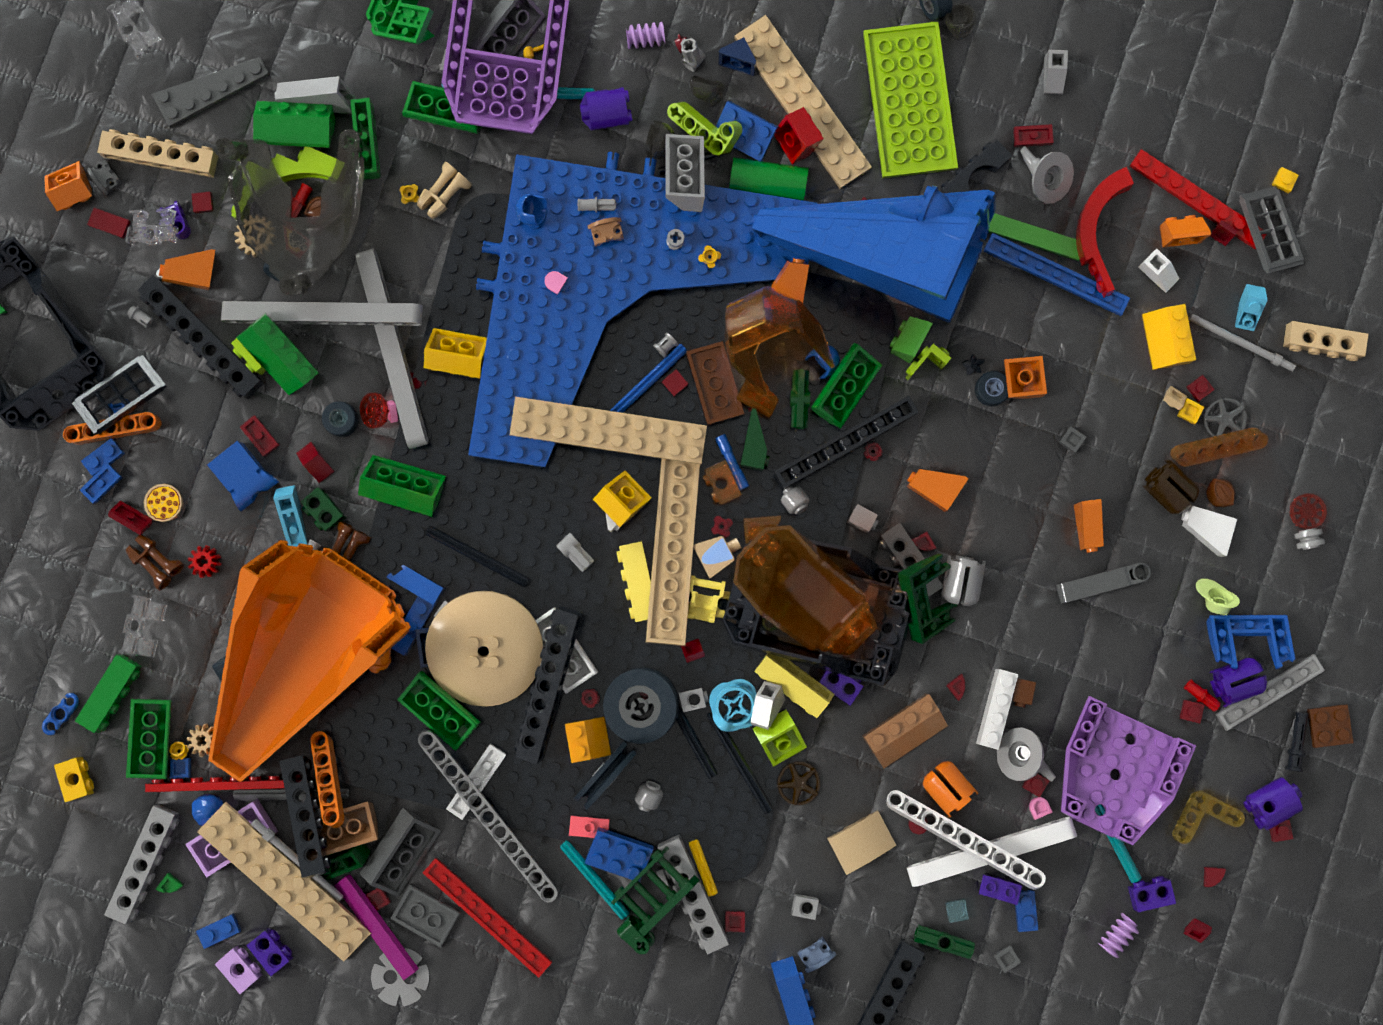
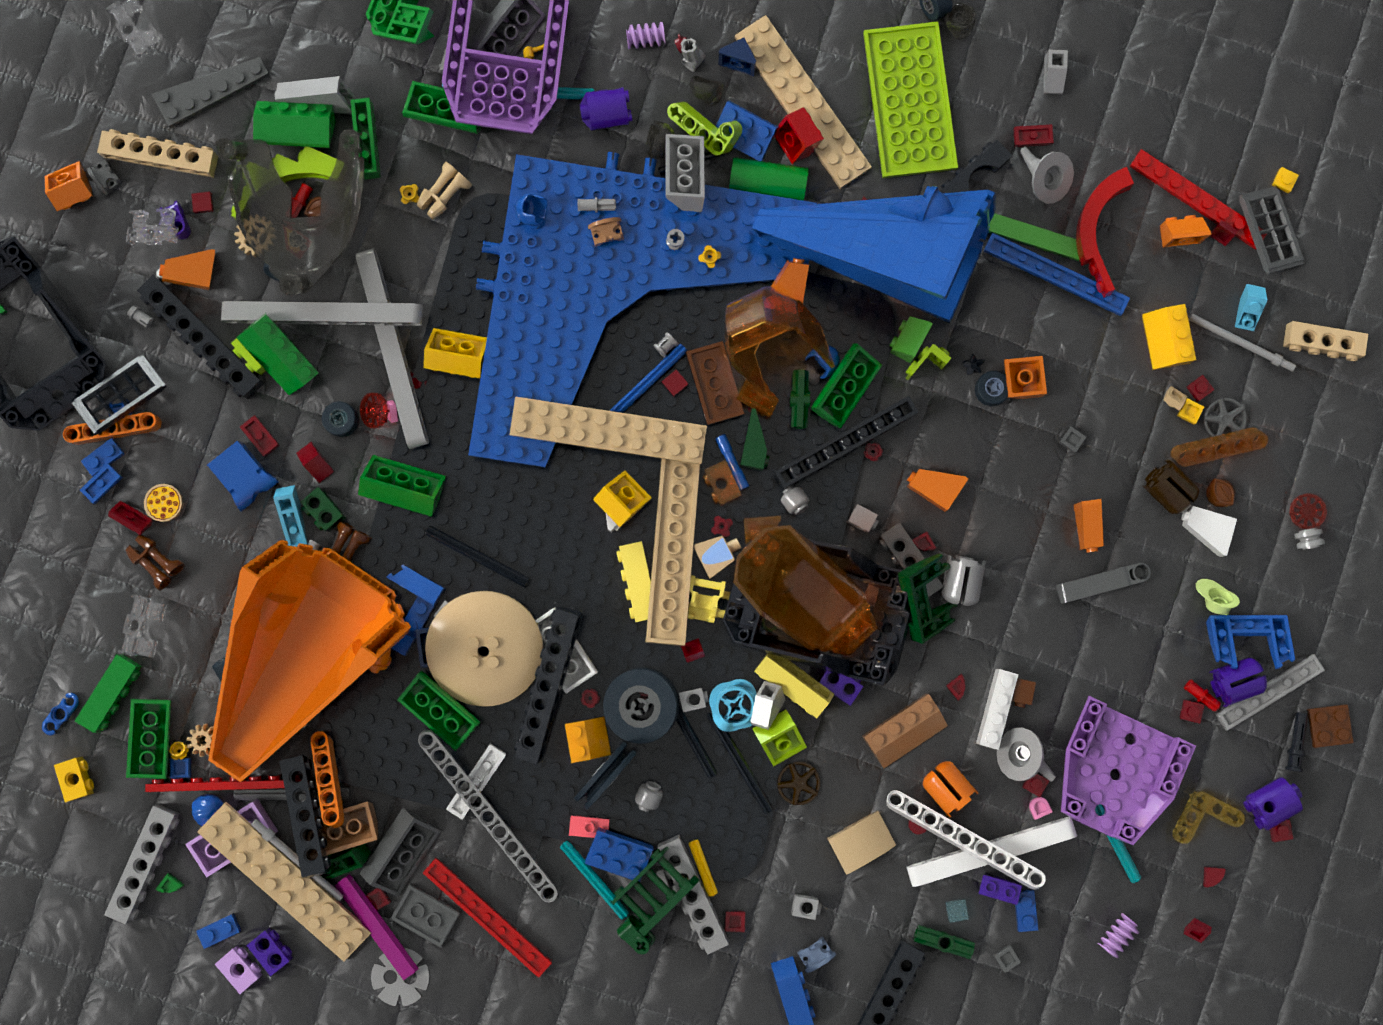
(108, 223): dark red tile -> none
(204, 569): red gear -> none
(555, 281): bright pink tile -> none
(572, 548): light grey piece -> none
(1151, 899): dark purple brick -> none
(1159, 270): white slope -> none

